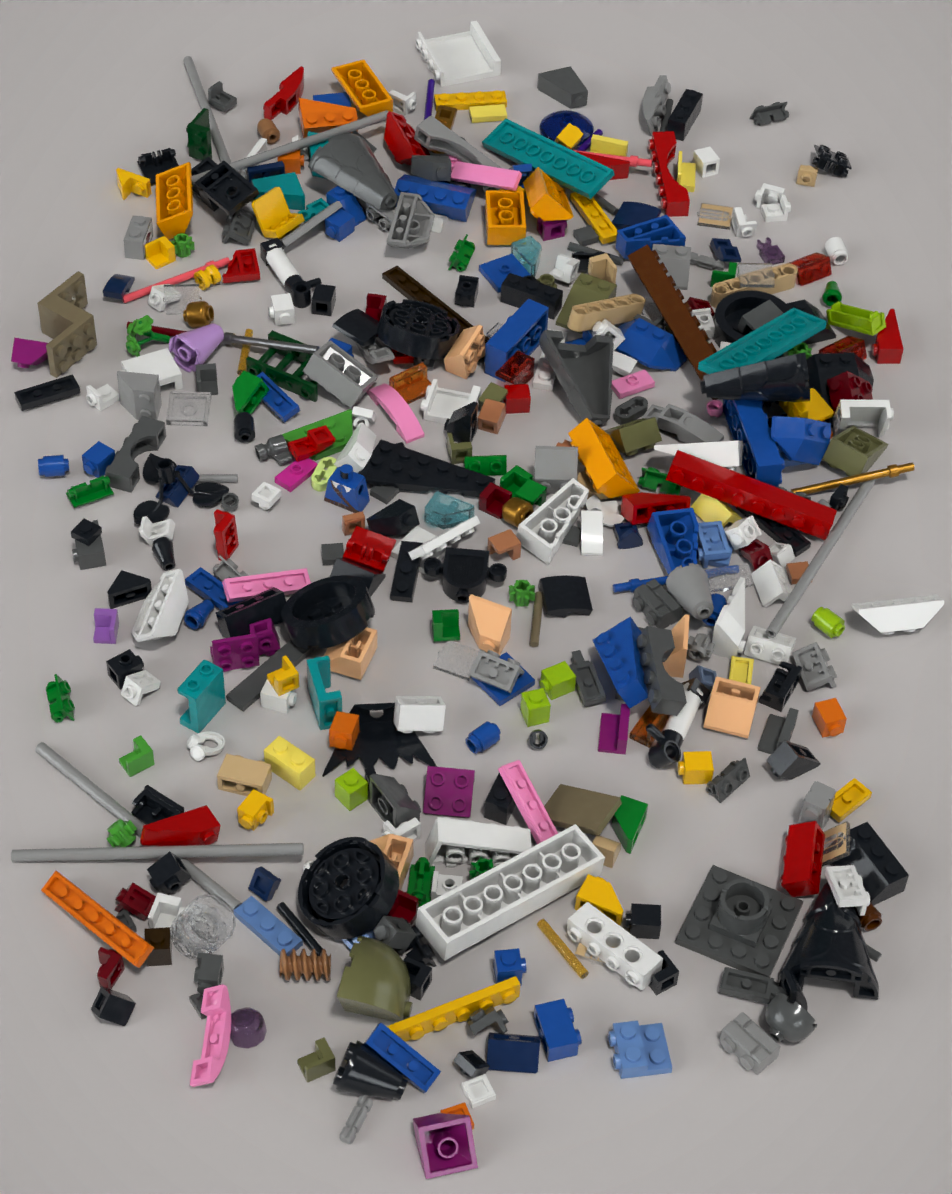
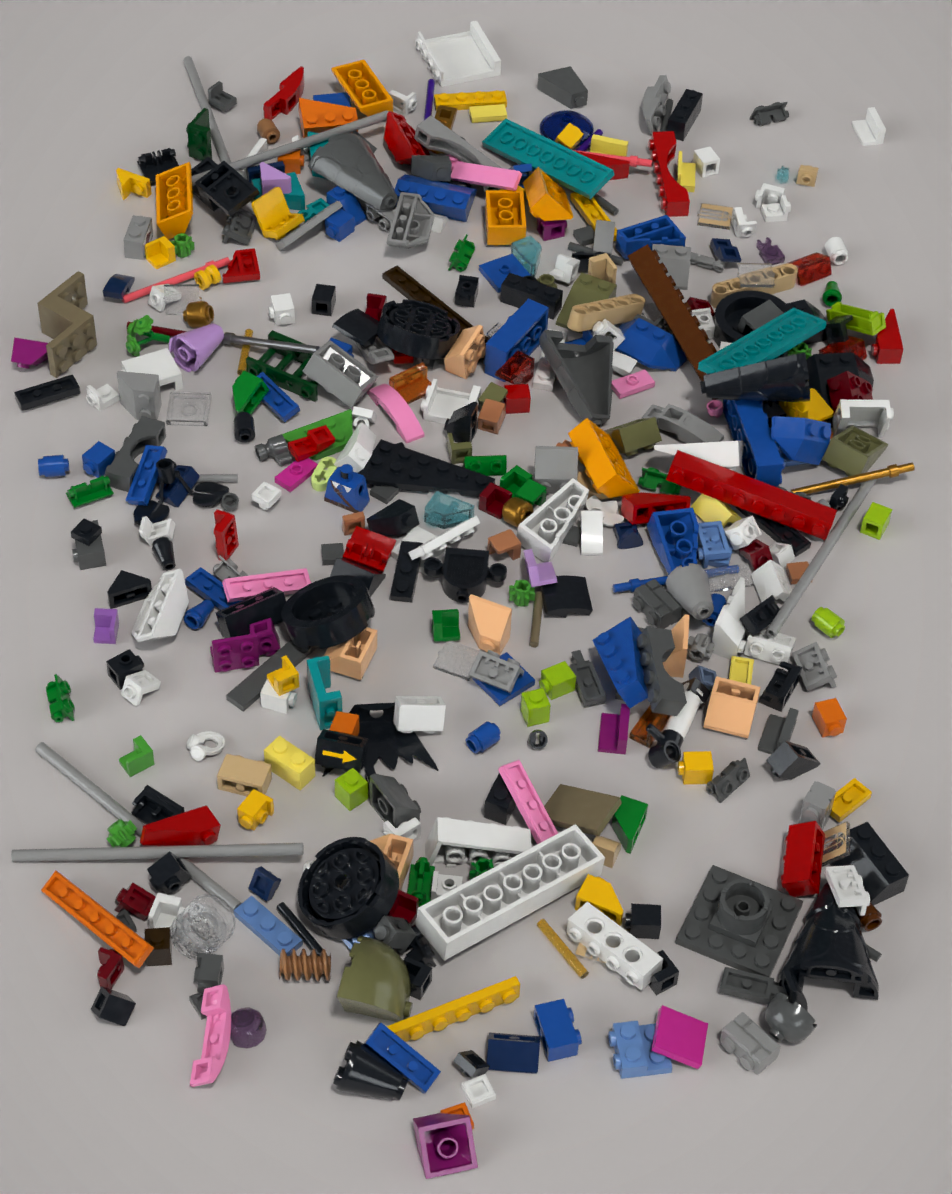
(145, 475): none -> blue plate
(205, 695): teal panel -> none
(207, 378): dark grey panel -> none
(272, 178): none -> lavender slope
(273, 254): black piece -> none
(317, 1063): olive panel -> none
(341, 750): none -> black brick
(356, 1119): light grey axle -> none
(449, 791): magenta bracket -> none
(482, 1018): dark grey bracket -> none
(508, 964): blue brick -> none
(539, 573): none -> lavender panel
(604, 236): none -> light grey slope
(628, 412): dark grey beam -> none
(634, 213): dark blue slope -> none
(680, 1037): none -> dark pink tile
(719, 276): green panel -> none
(760, 616): none -> black plate
(783, 174): none -> clear light blue plate
(836, 329): none -> black panel
(839, 160): black hinge -> none
(871, 130): none -> white panel
(876, 520): none -> lime brick
(900, 614): white wedge -> none

